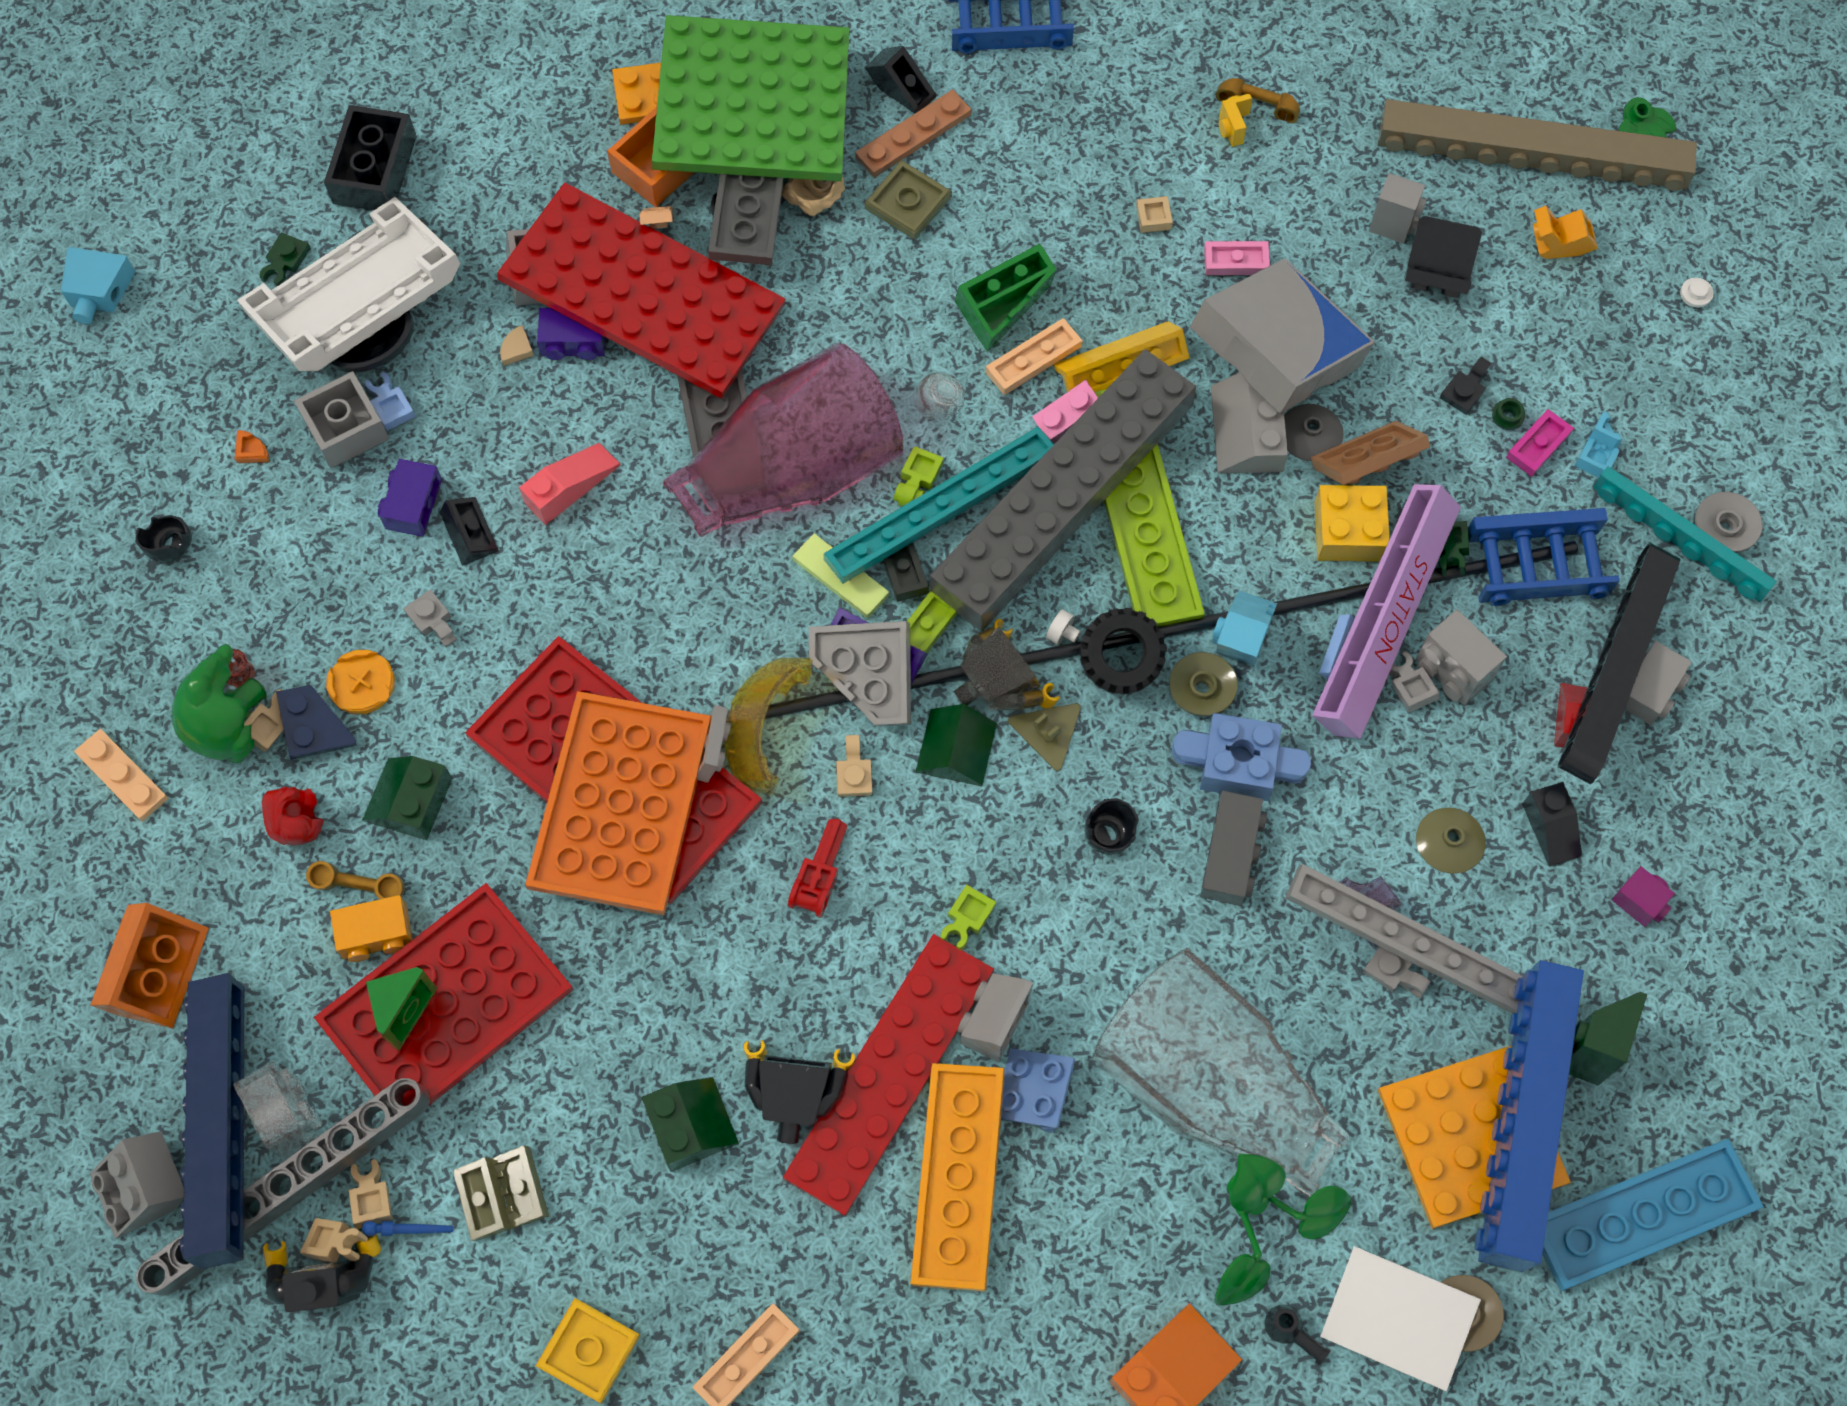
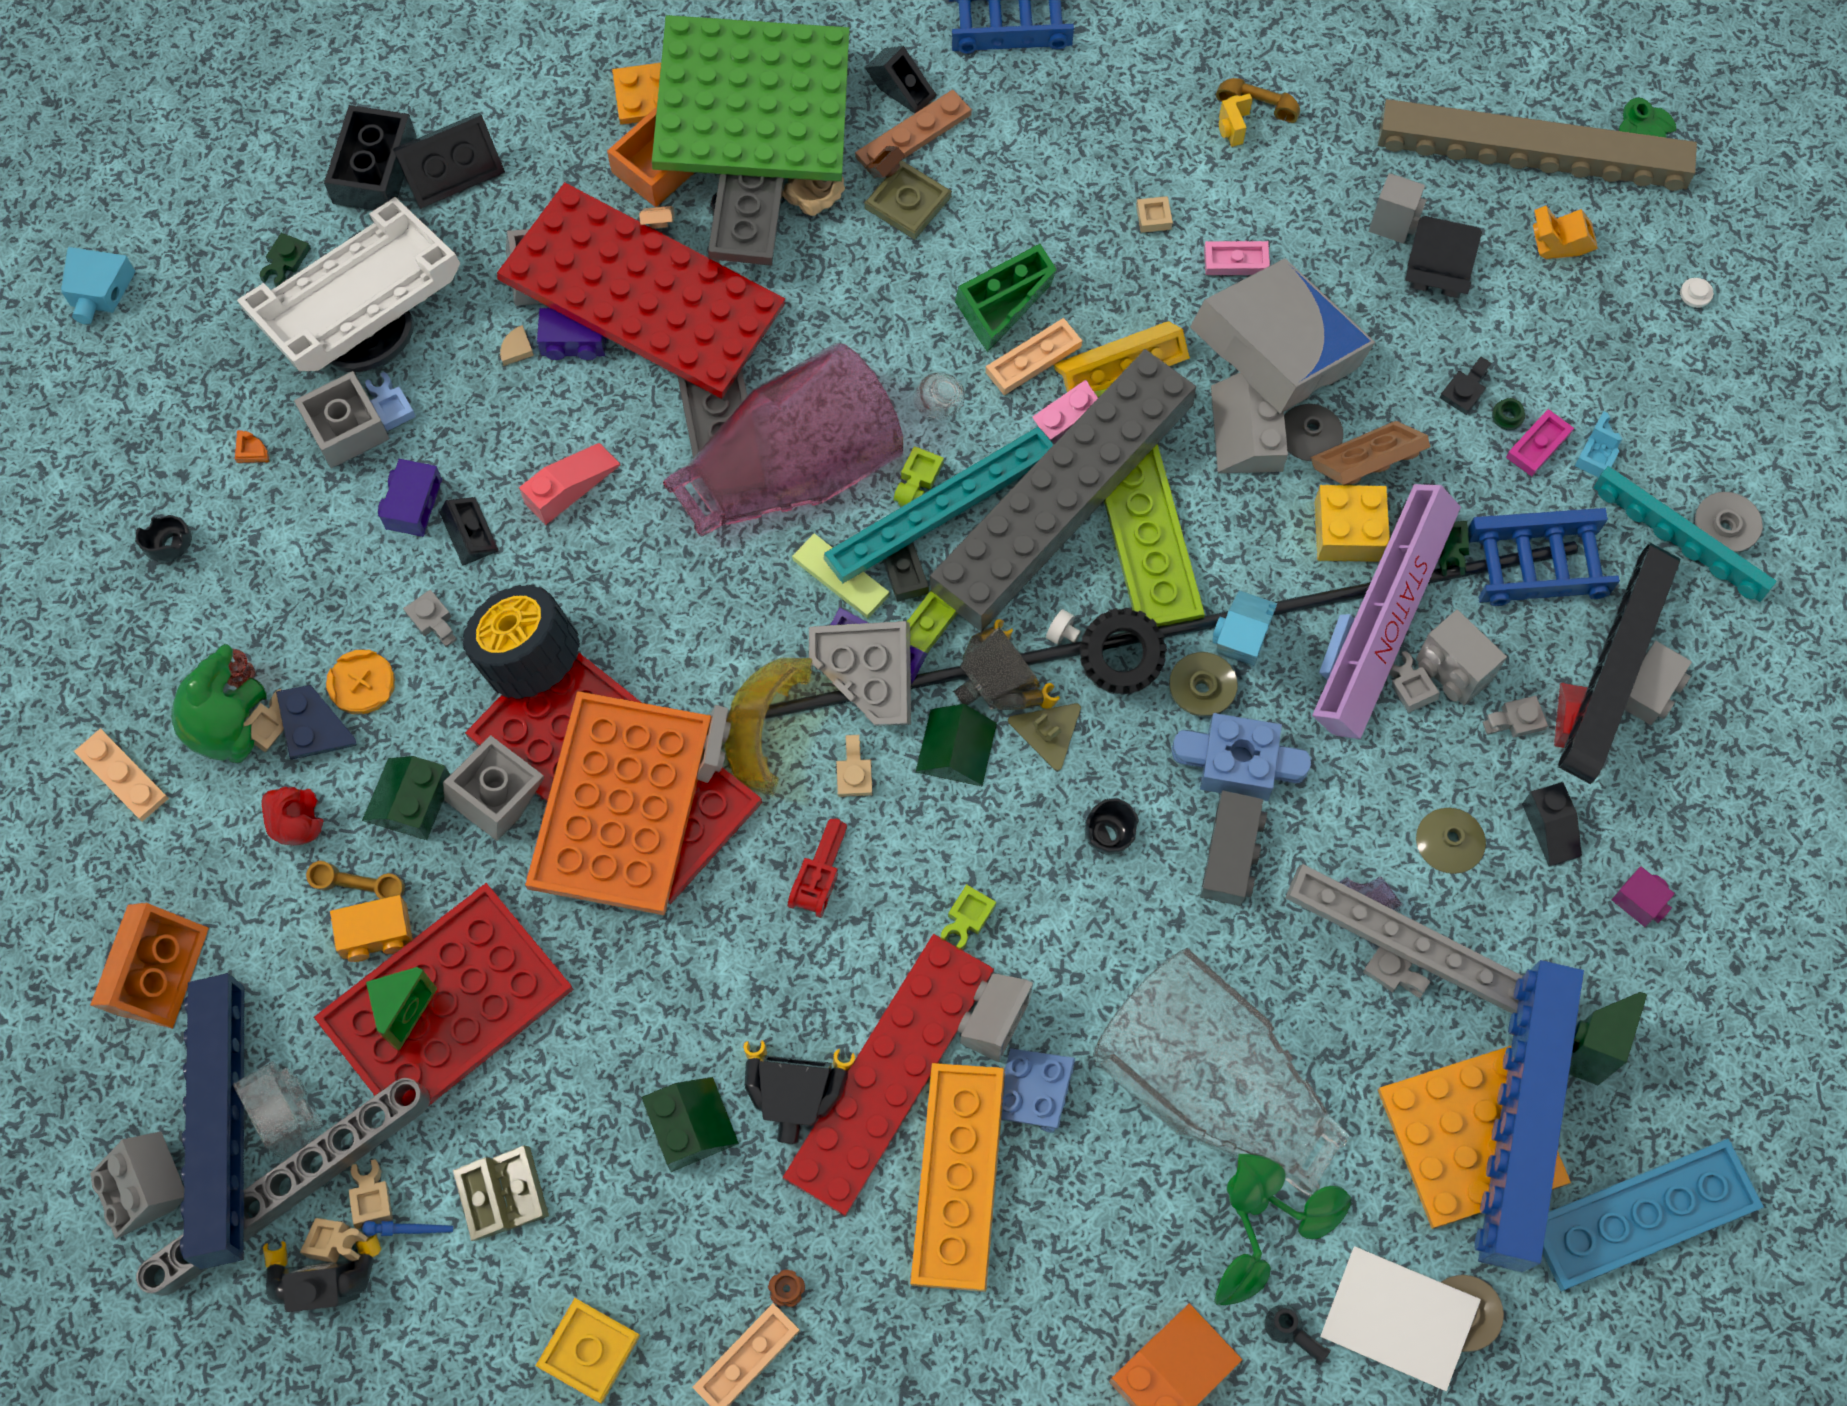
(449, 160): none -> black plate
(492, 787): none -> light grey slope
(521, 641): none -> black wheel
(784, 1278): none -> dark orange plate
(886, 162): none -> reddish brown plate
(1519, 716): none -> light grey plate

